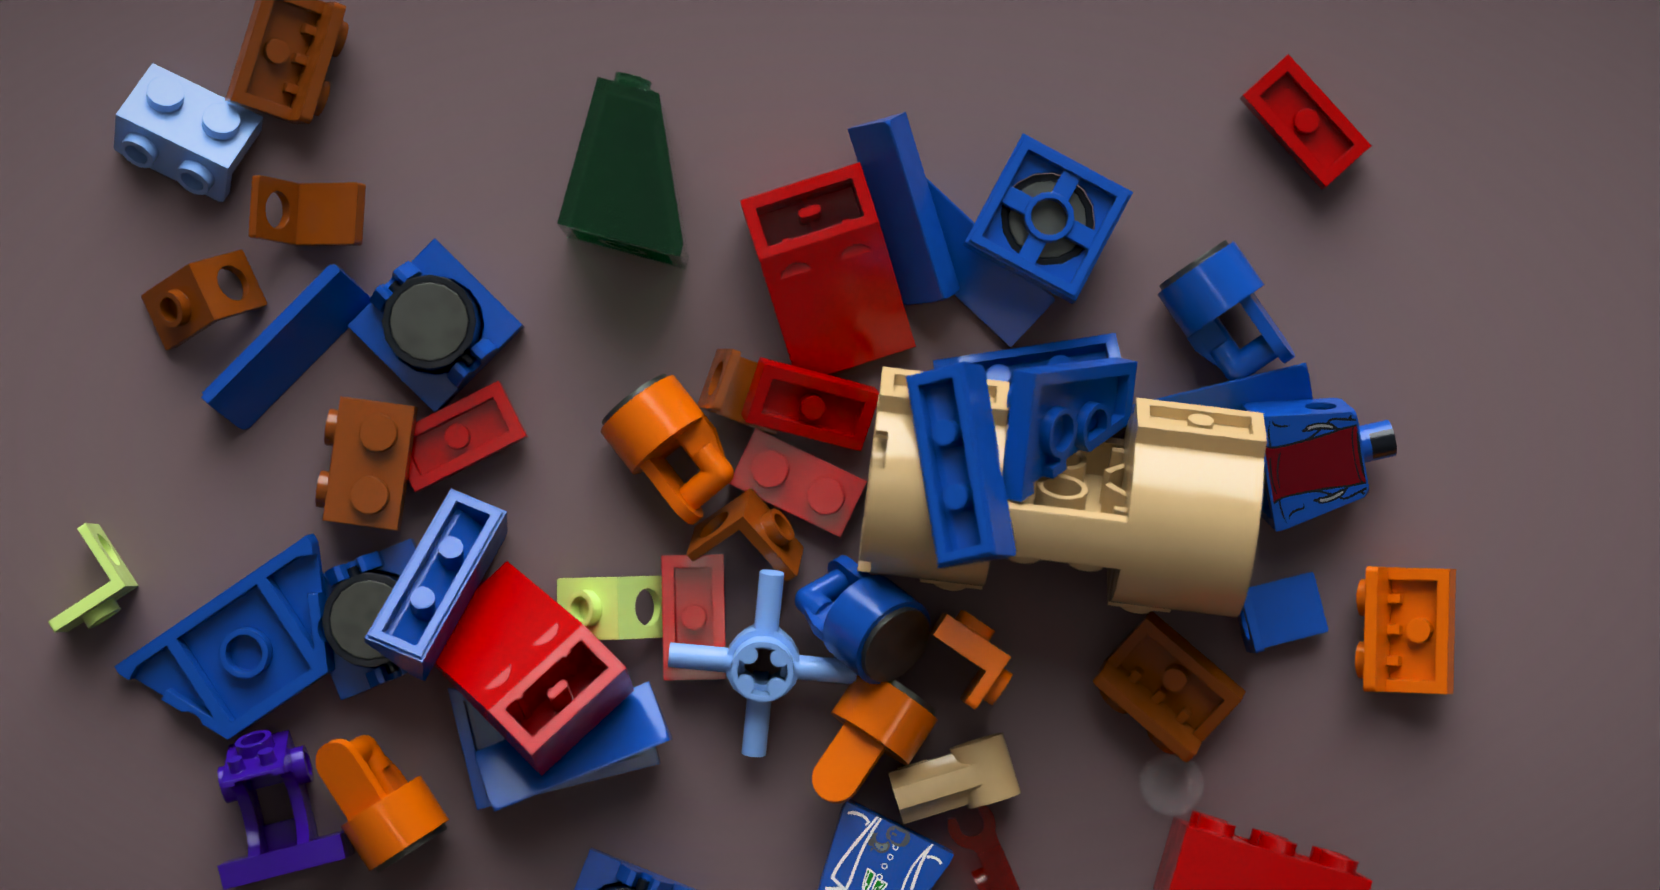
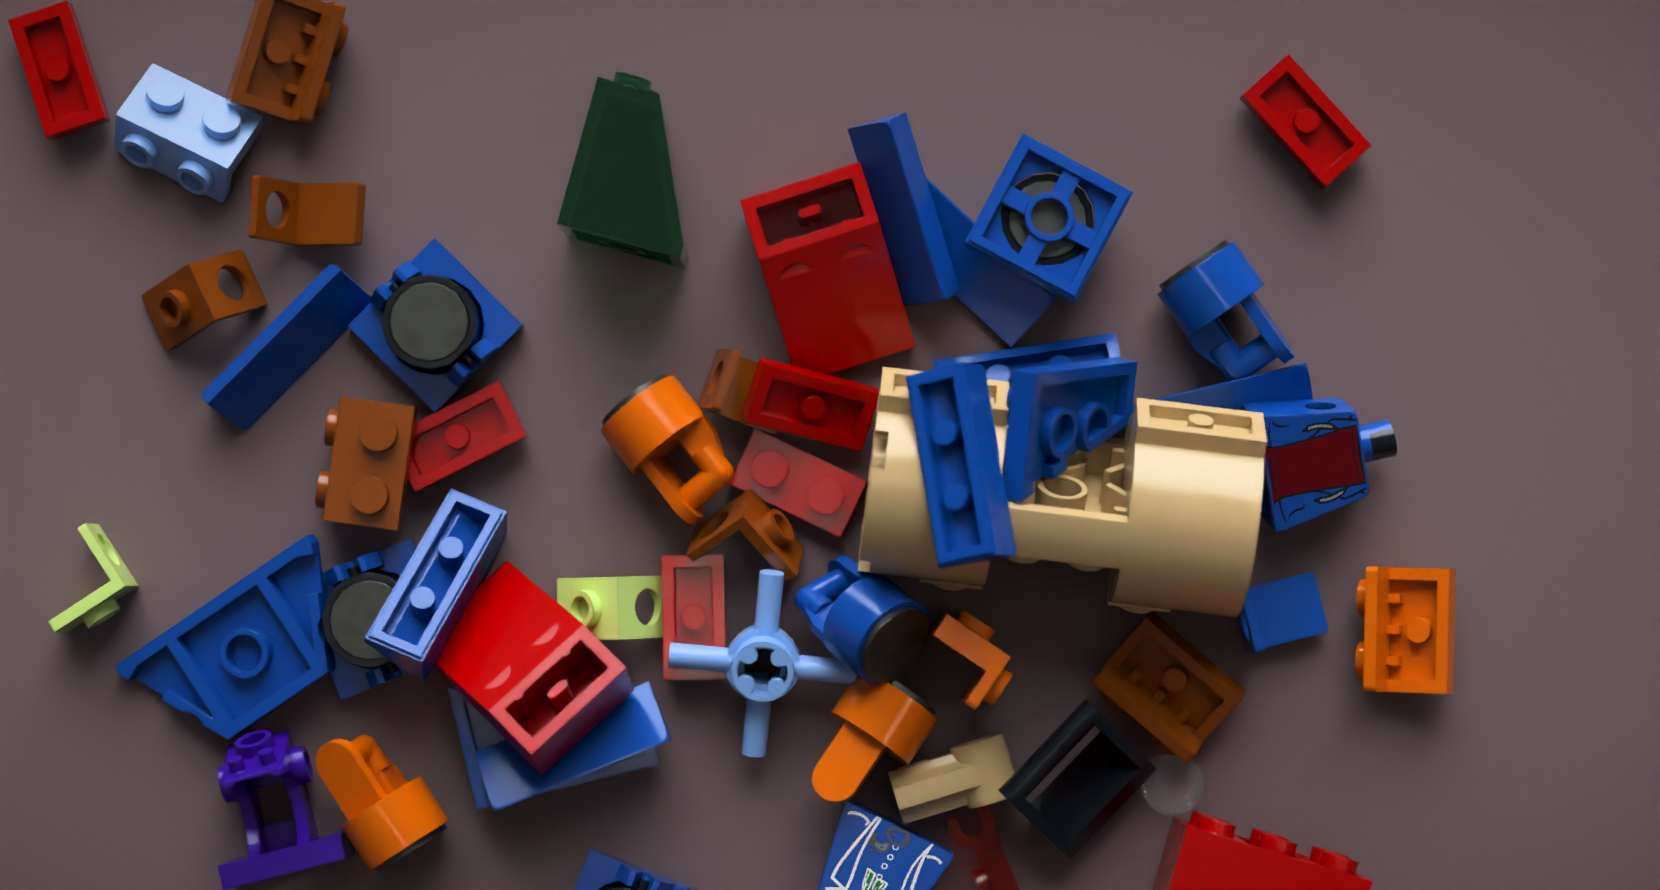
(59, 70): none -> red plate
(1087, 789): none -> black tile

